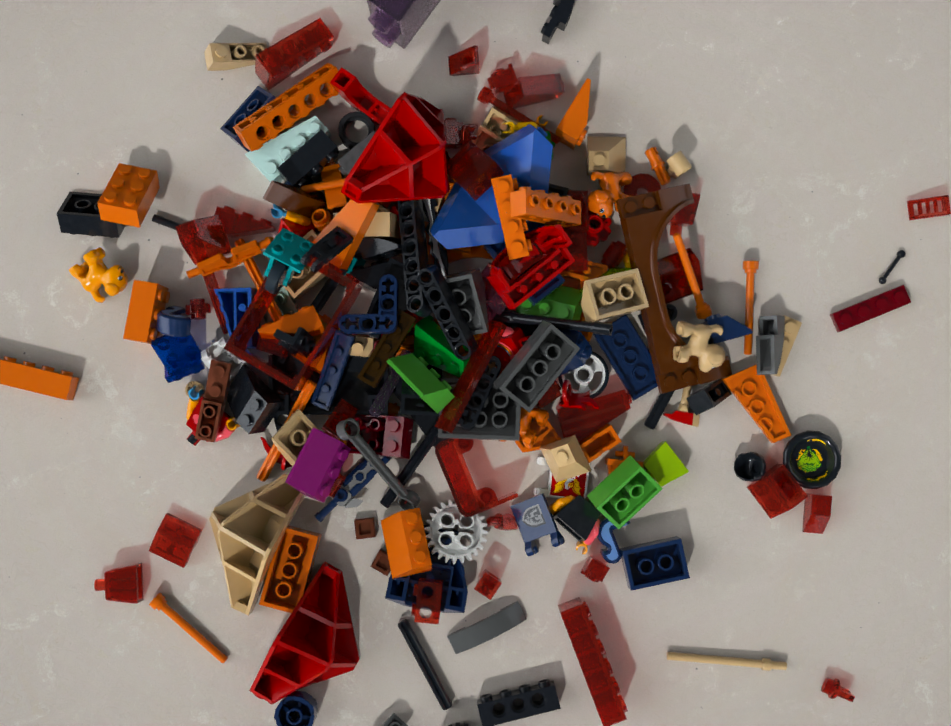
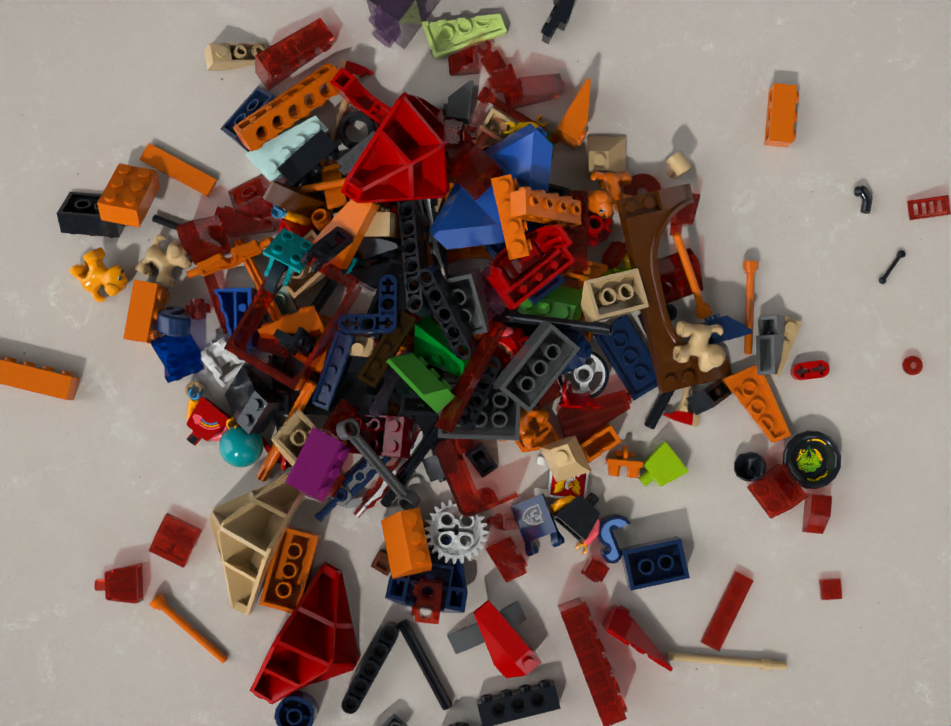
(164, 261): none -> tan animal
(178, 170): none -> orange tile
(214, 400): copper slope -> none
(239, 447): none -> teal piece
(248, 198): none -> clear red slope
(358, 71): none -> piece
(365, 528): copper tile -> none
(369, 676): none -> black beam
(381, 486): none -> clear red sword
(433, 469): none -> black brick
(459, 34): none -> yellowish green wing
(460, 103): none -> dark grey slope
(481, 460): none -> black slope
(487, 584): clear red brick -> none
(491, 60): none -> clear red plate
(505, 645): none -> red wedge
(506, 559): none -> clear red slope
(624, 492): bright green slope -> none
(625, 629): none -> red wedge
(658, 165): orange axle -> none
(726, 611): none -> clear red tile
(781, 115): none -> orange brick
(809, 365): none -> red beam
(830, 589): none -> clear red tile
(833, 689): clear red piece -> none
(866, 198): none -> black arm
(870, 308): dark red plate -> none
(906, 365): none -> clear red plate

